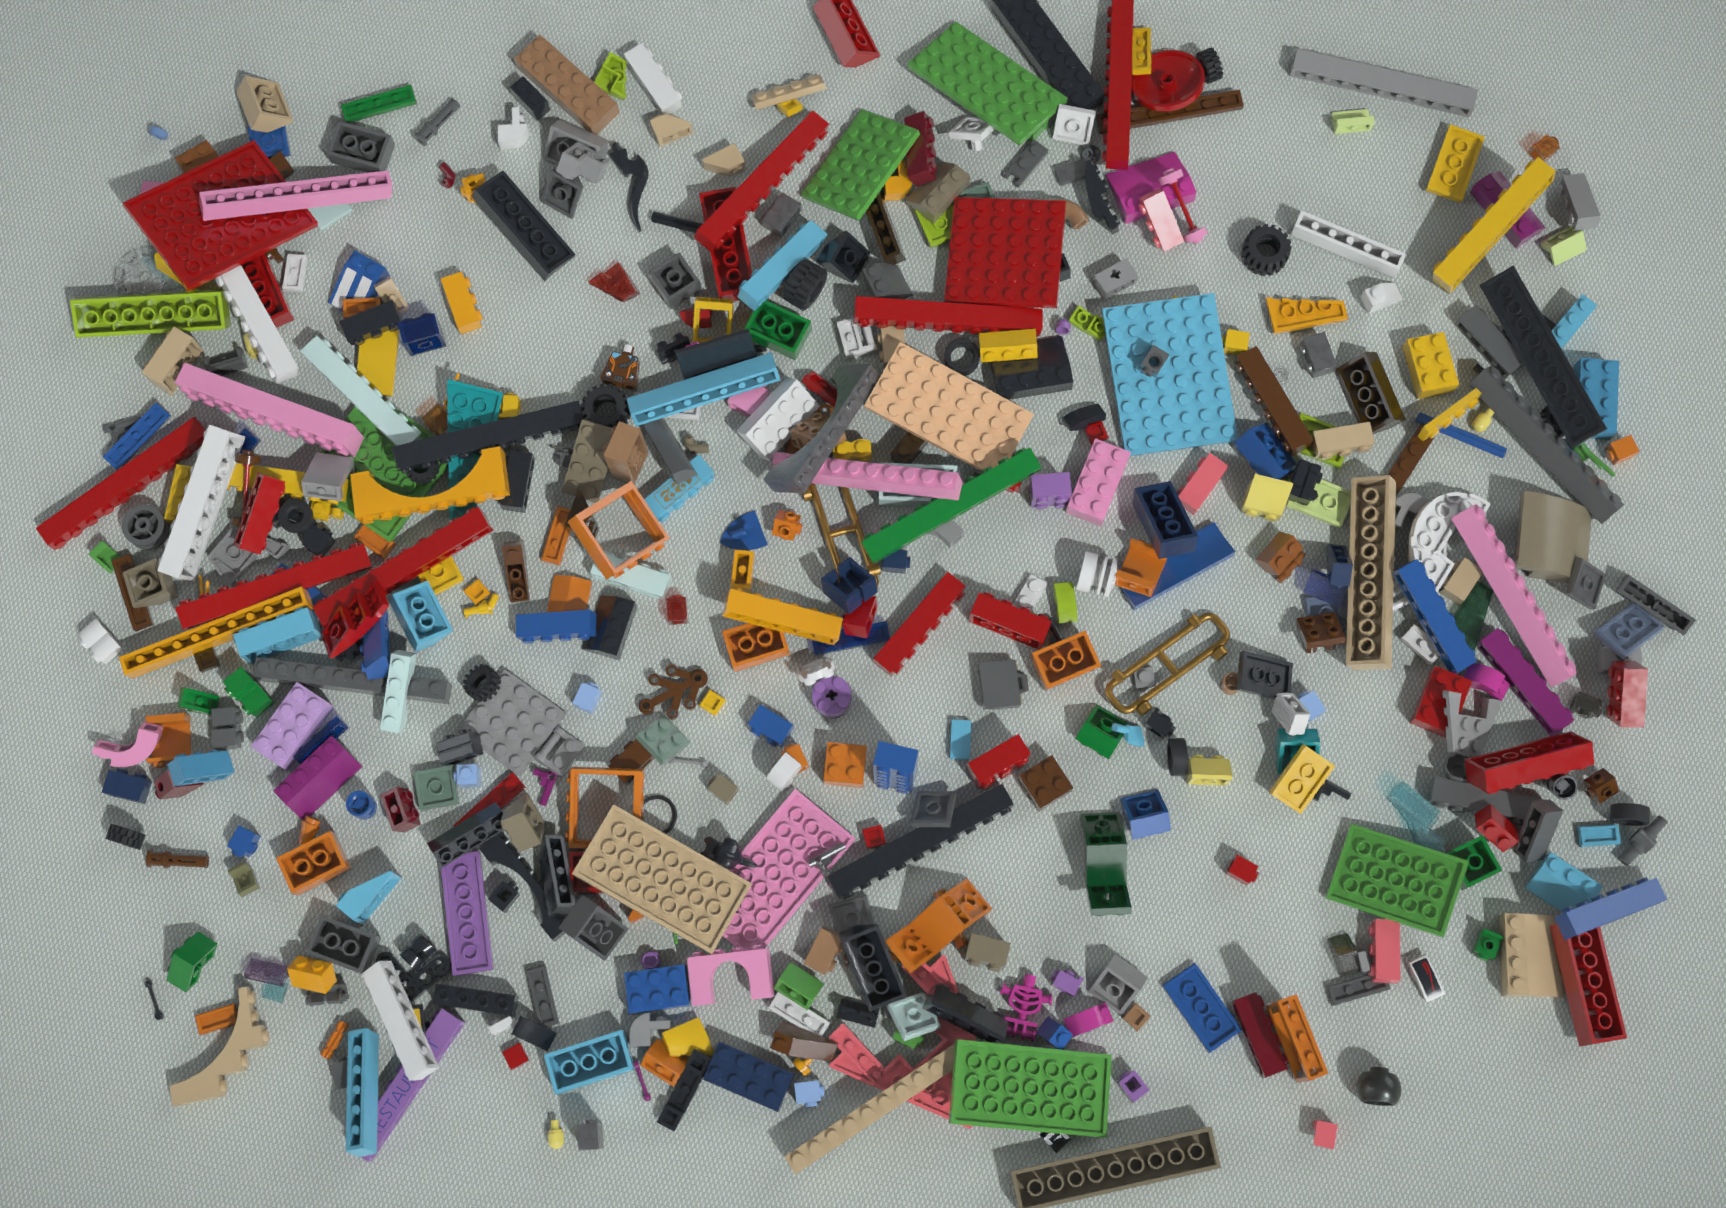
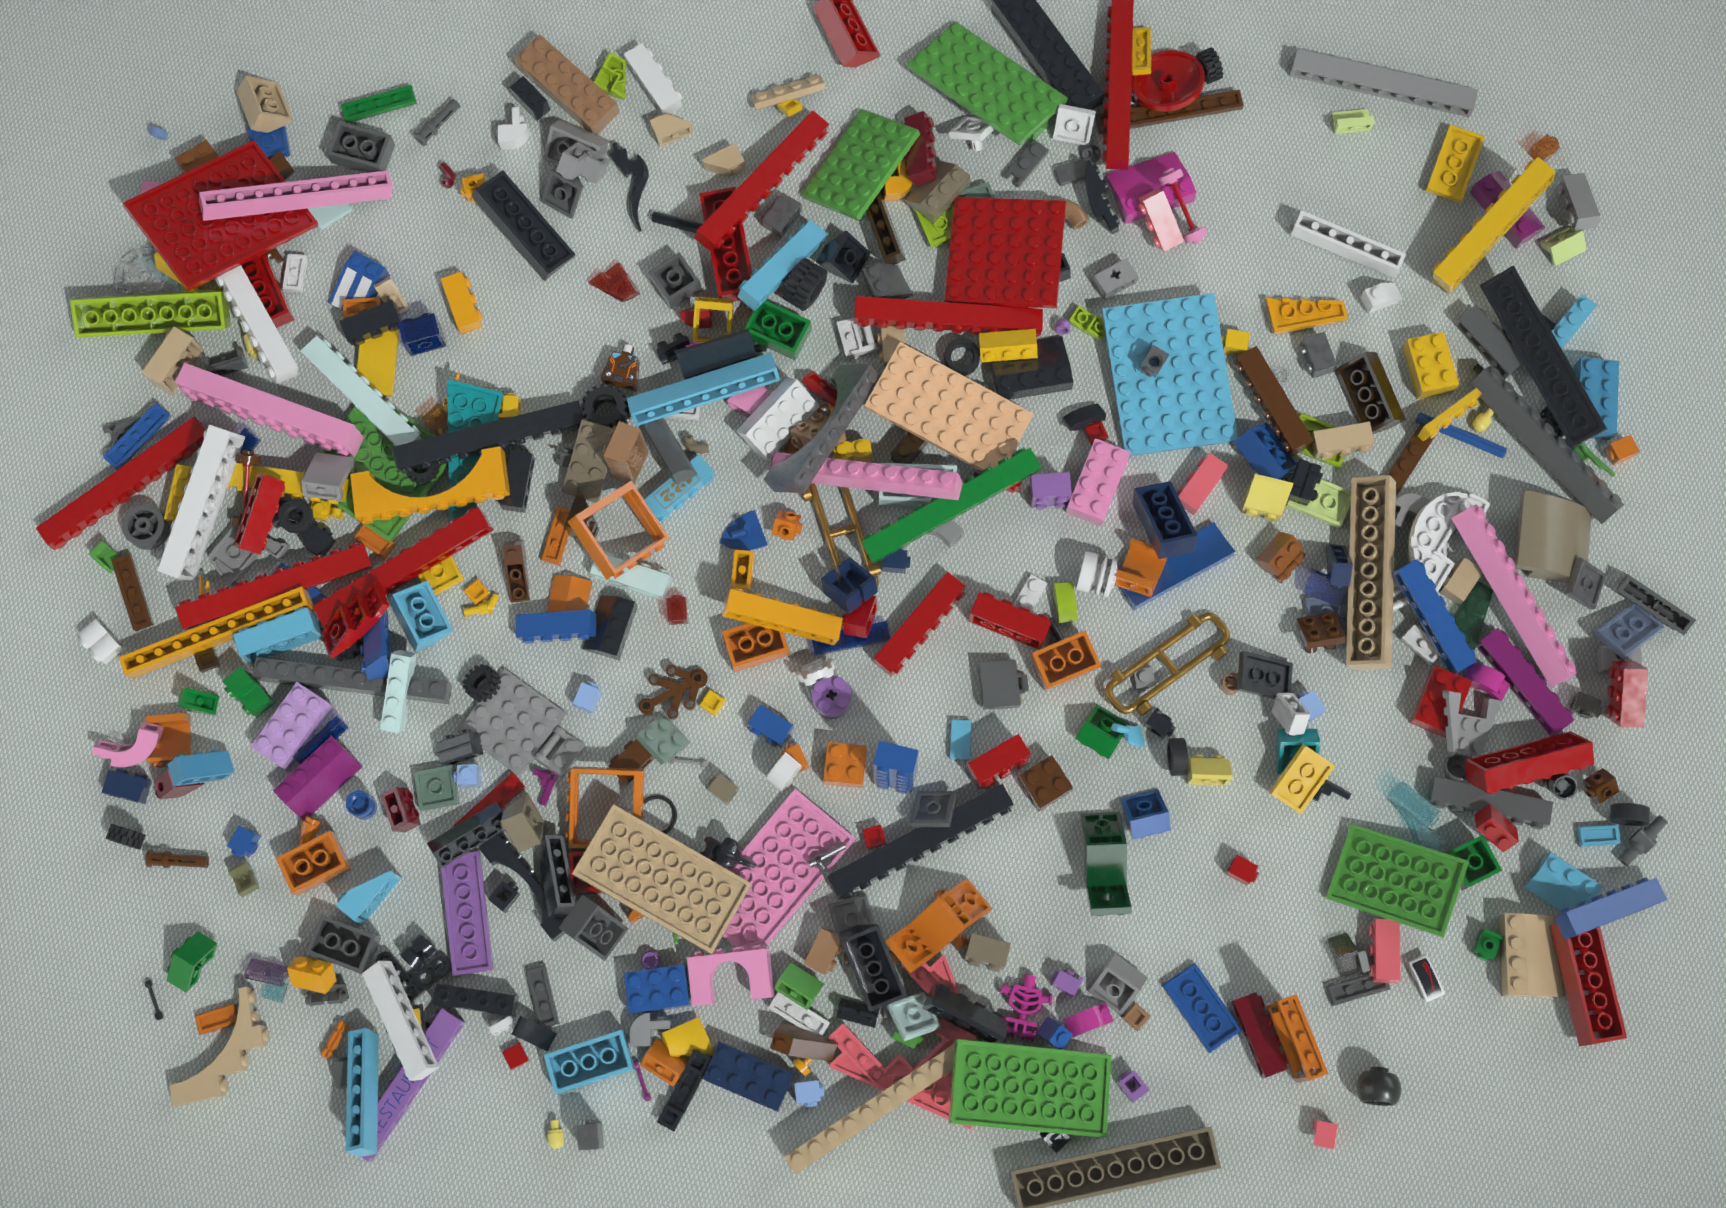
(149, 586): dark tan slope -> none
(227, 731): dark grey piece -> none
(1272, 237): black tyre -> none
(1538, 830): dark grey brick -> none

